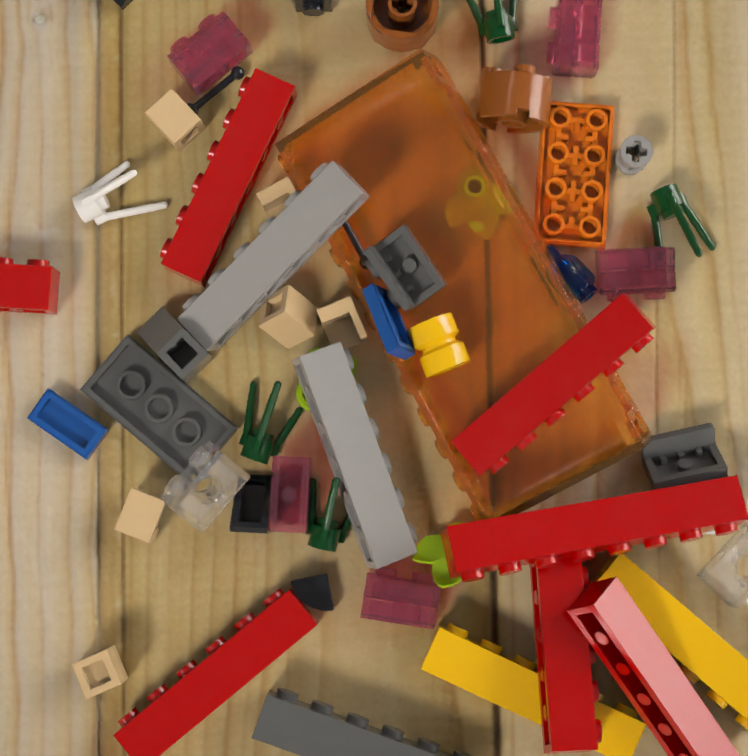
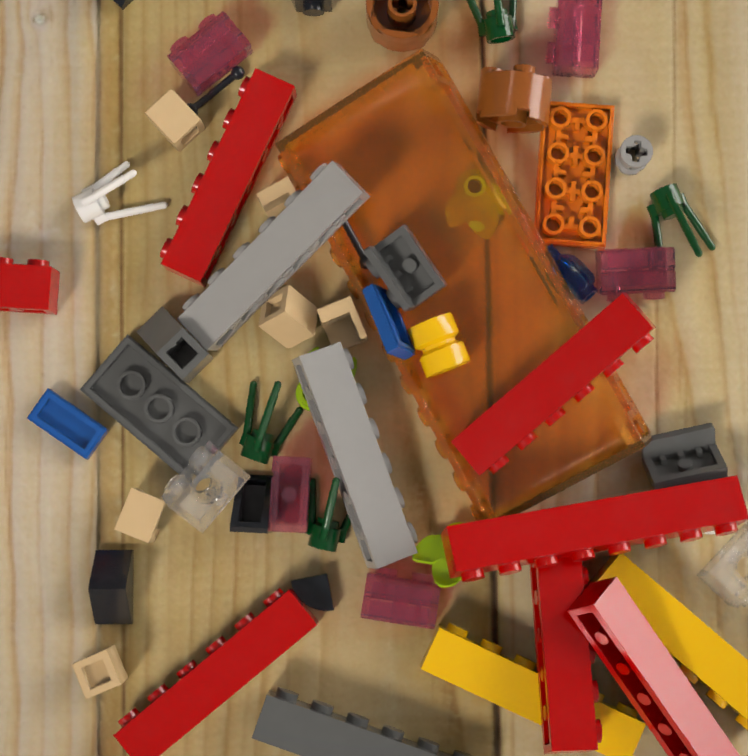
(112, 586): none -> black slope

